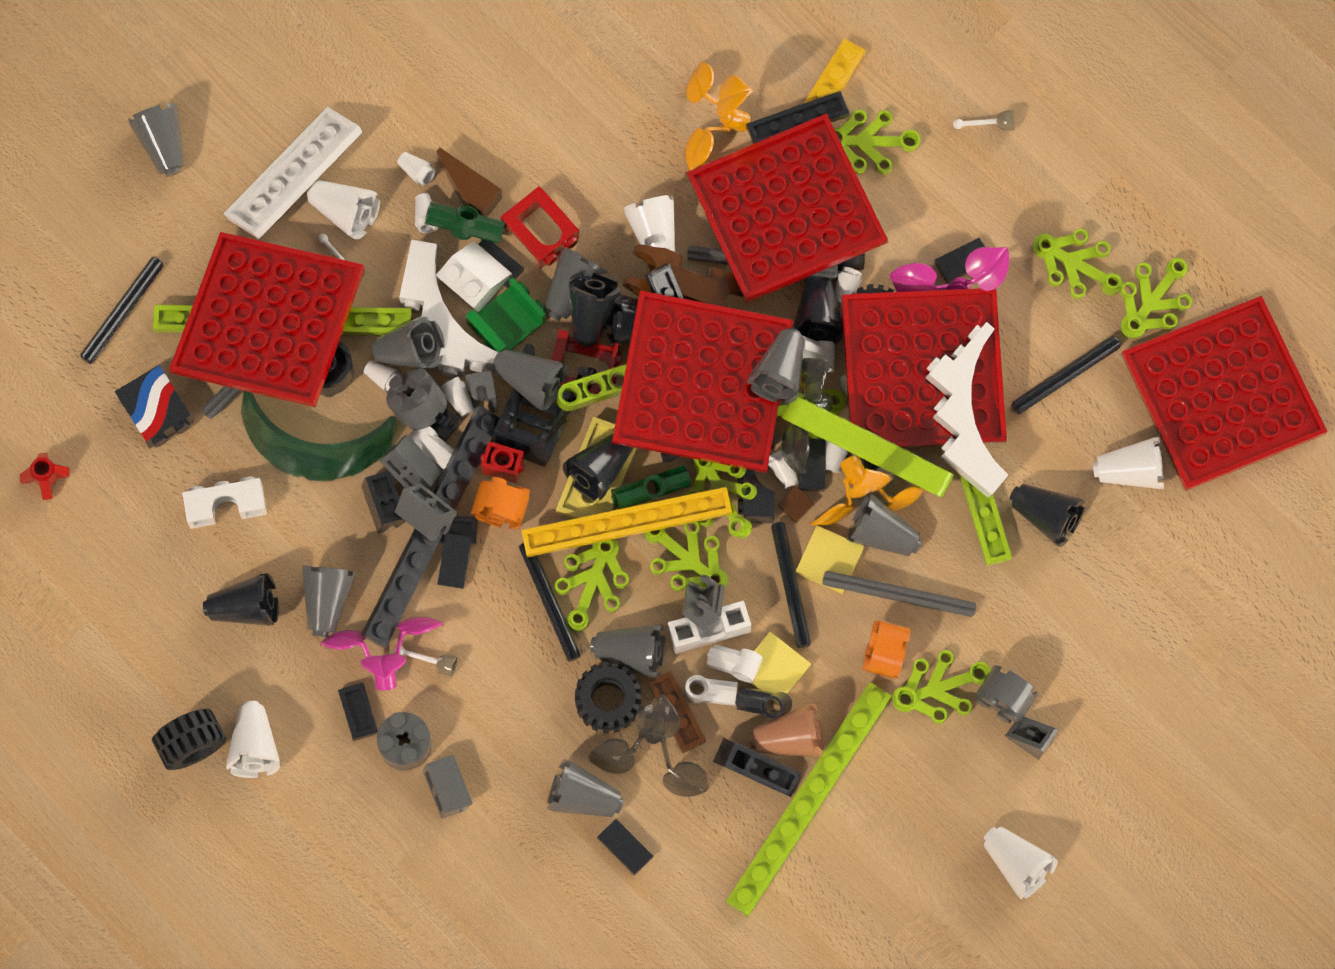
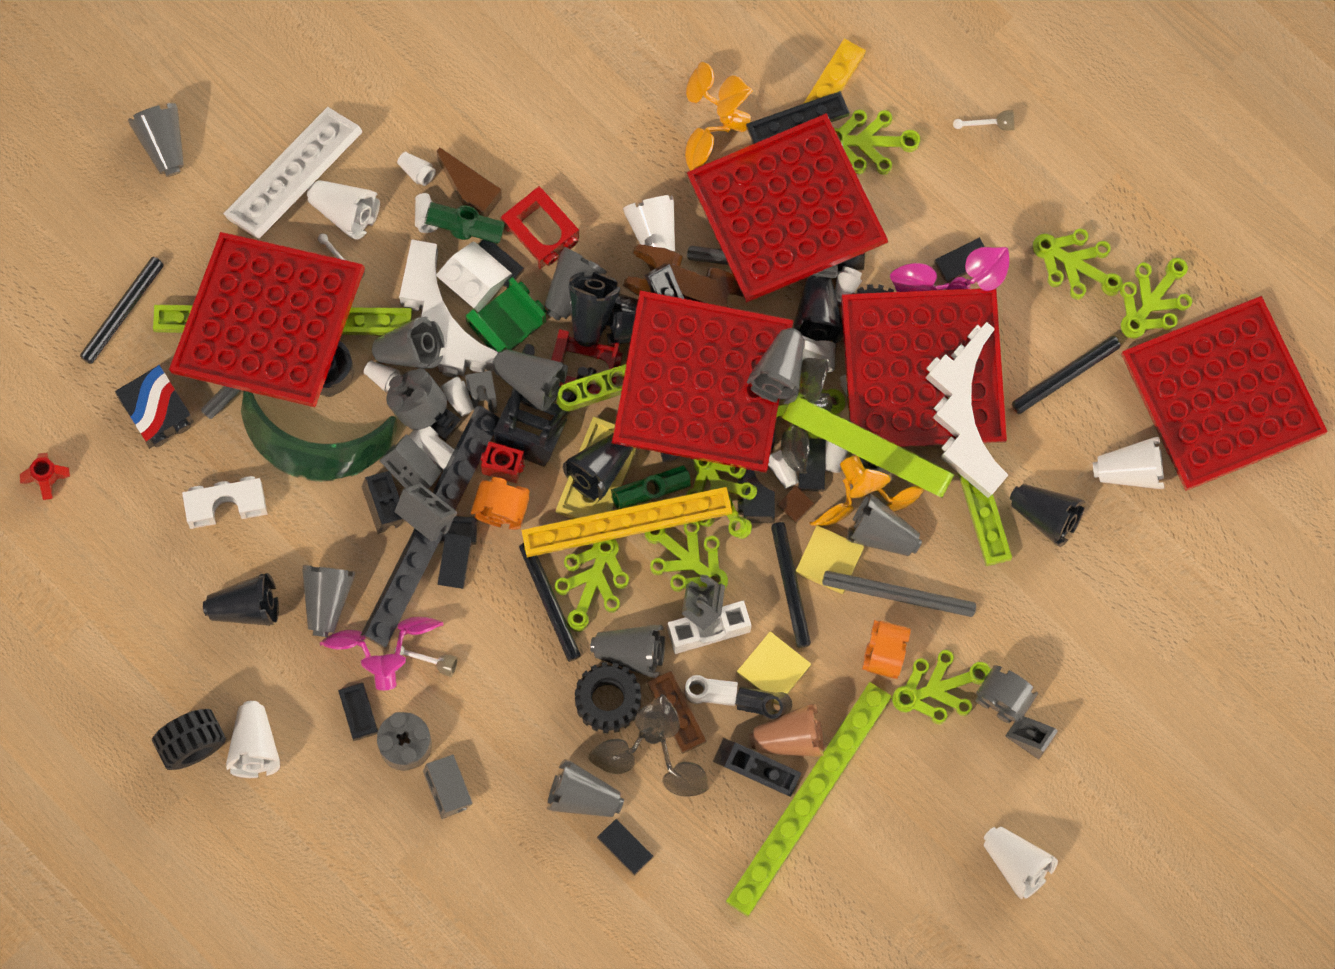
(740, 664): white piece -> none

